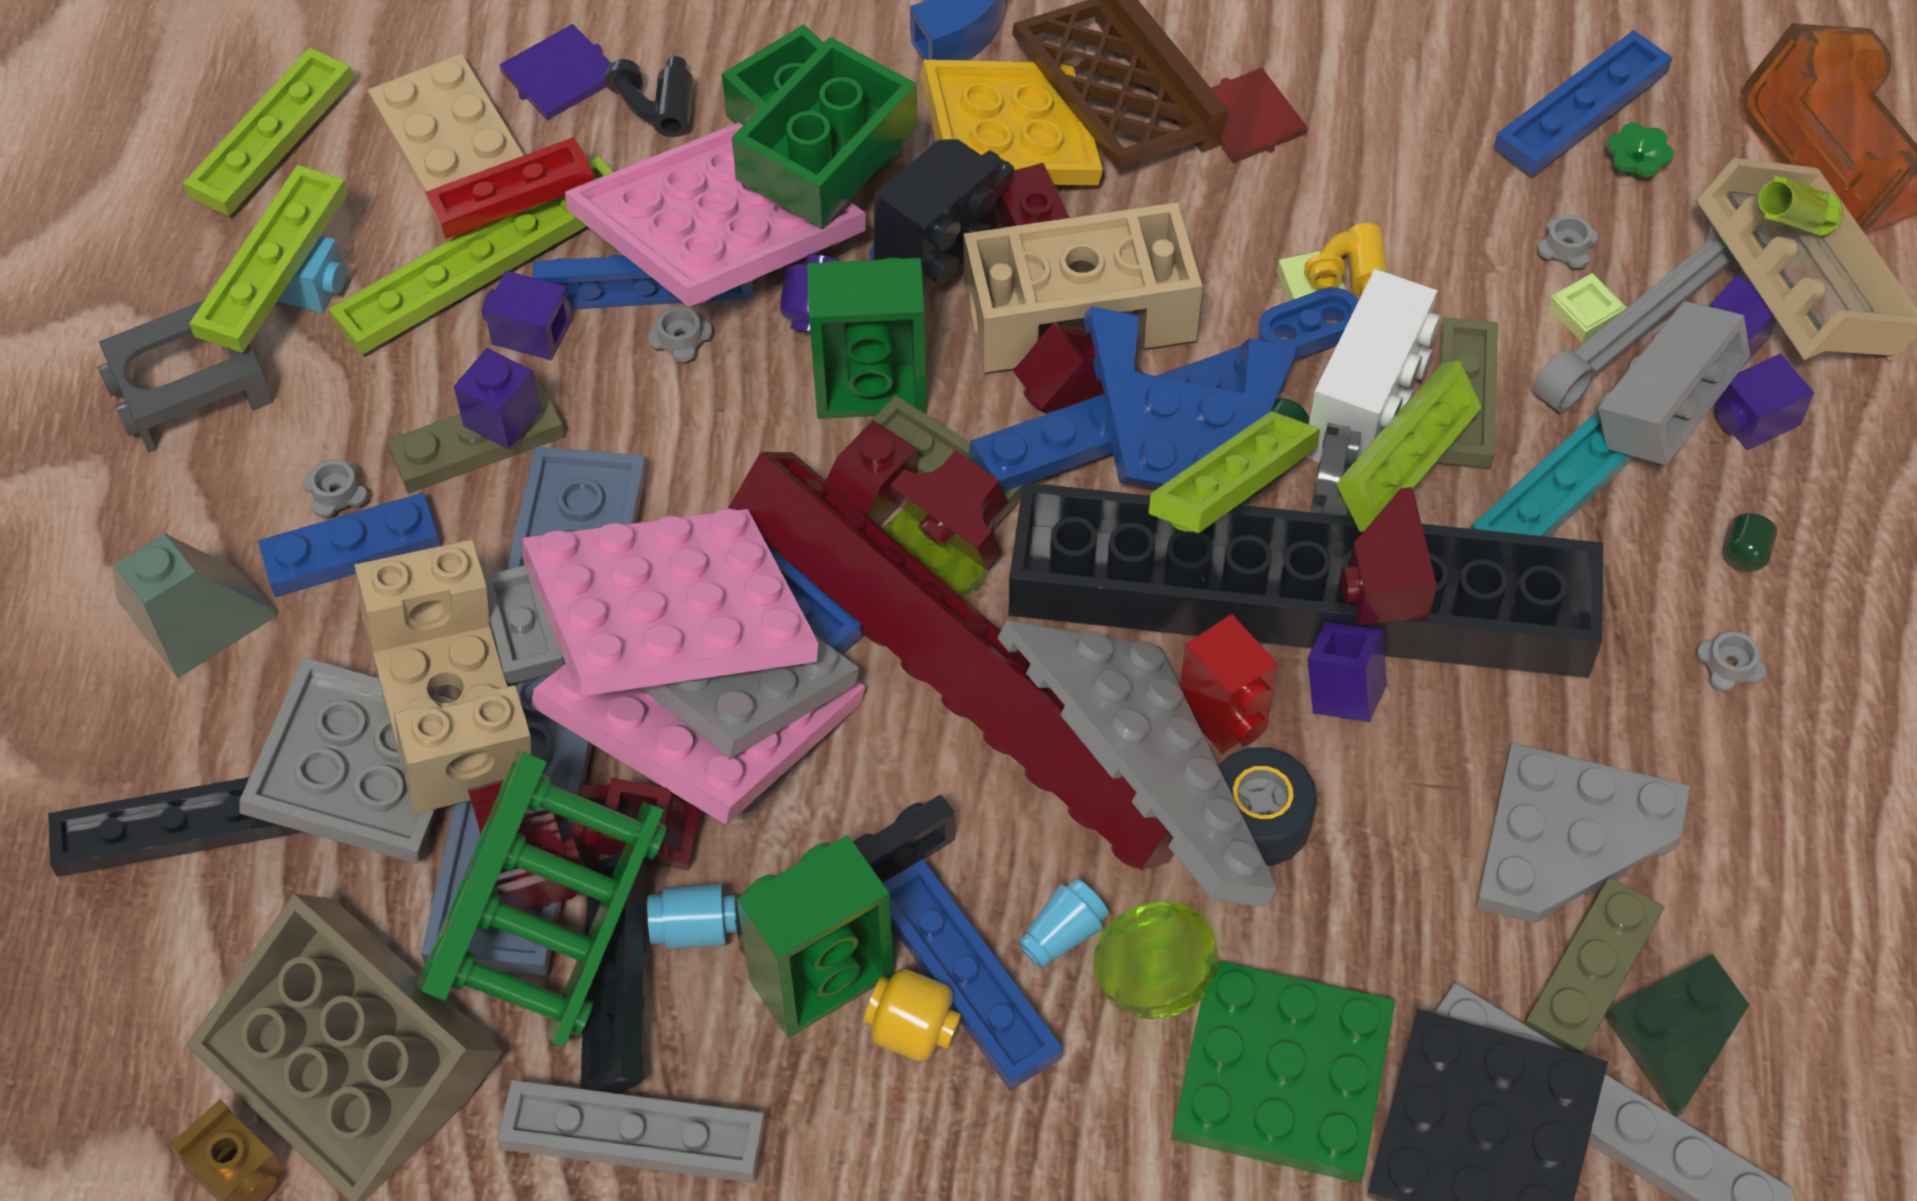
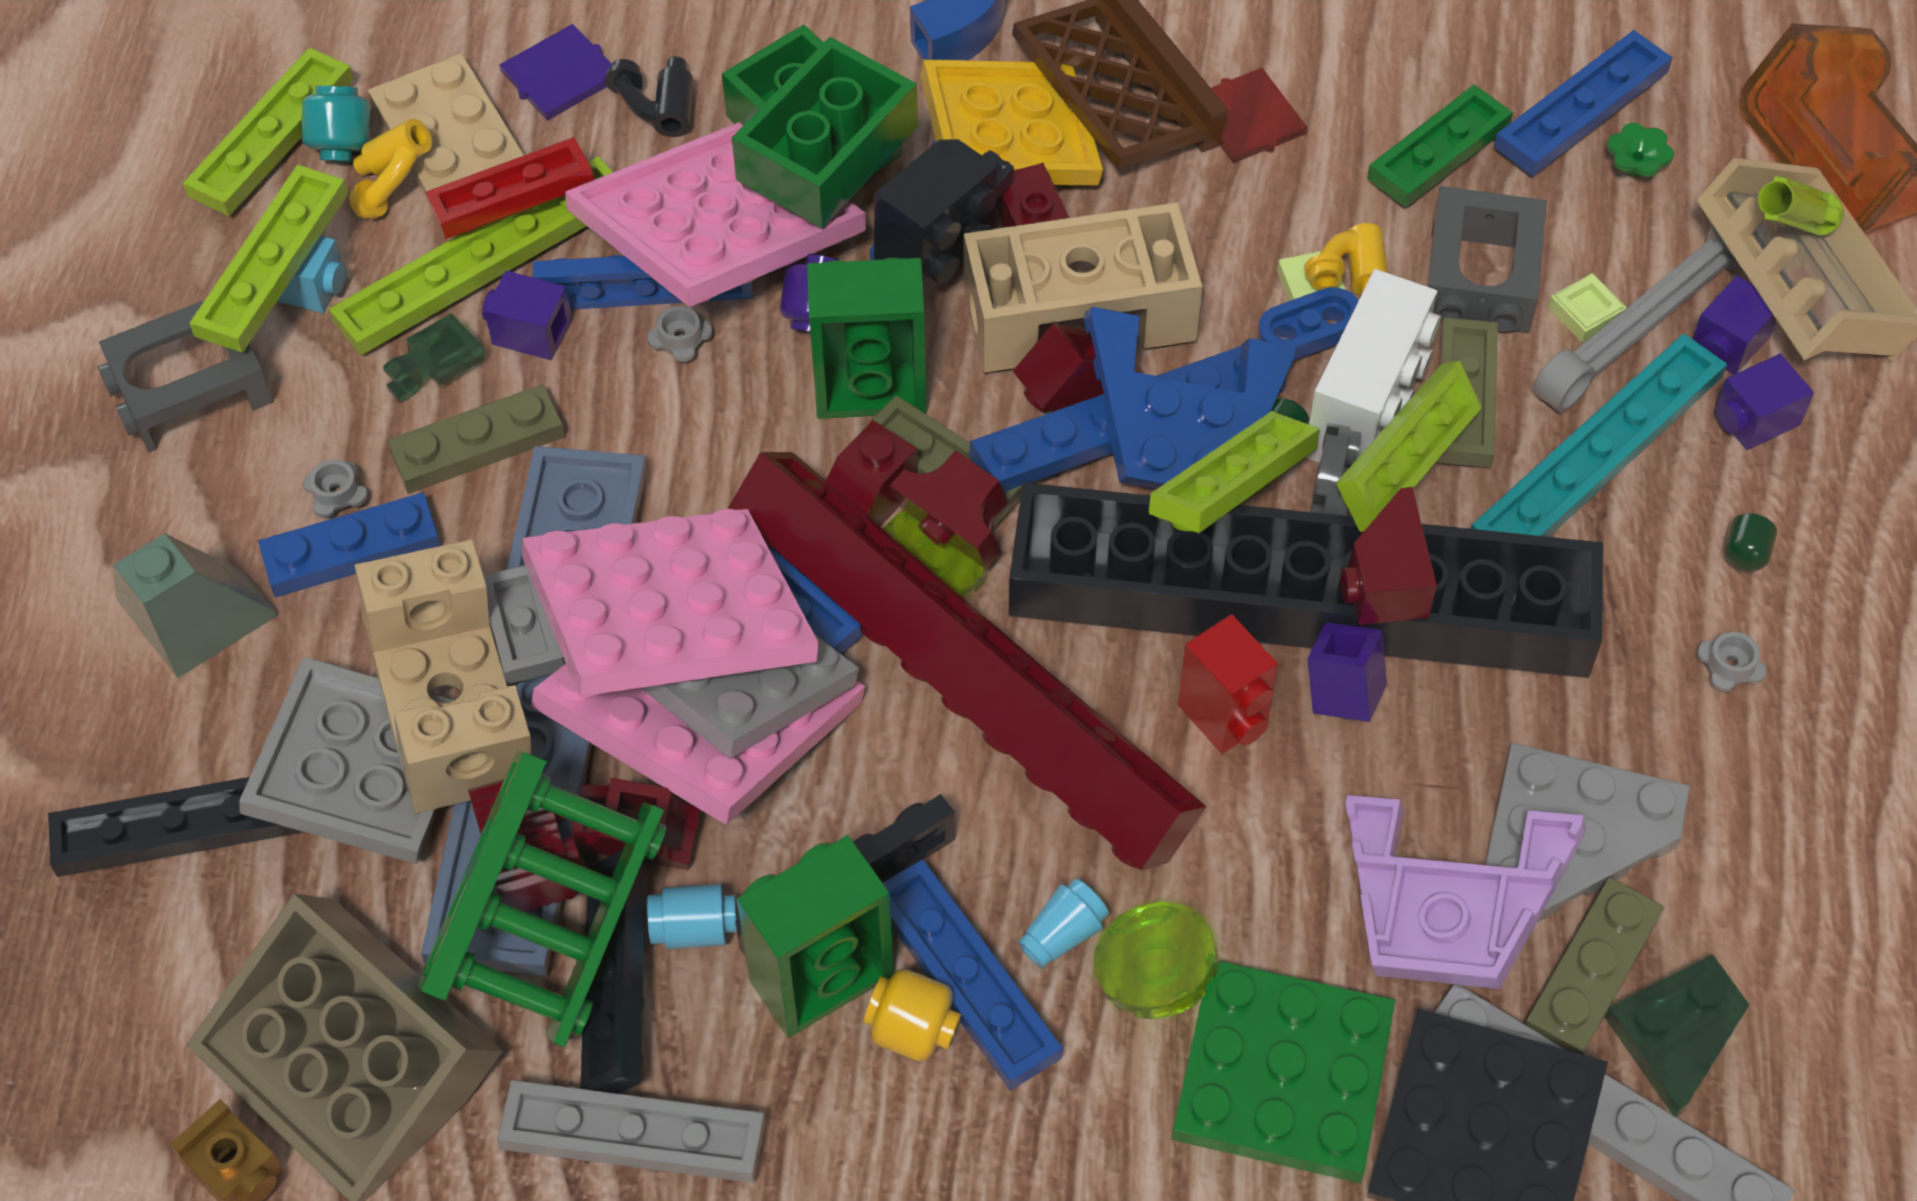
(336, 122): none -> teal head
(391, 159): none -> yellow plant
(436, 351): none -> clear green plate
(497, 398): dark purple brick -> none
(1141, 727): light grey wing -> none
(1274, 784): black wheel -> none
(1439, 145): none -> green plate
(1451, 916): none -> lavender wing
(1493, 221): none -> dark grey panel
(1568, 241): light grey plate -> none
(1674, 382): light grey brick -> none

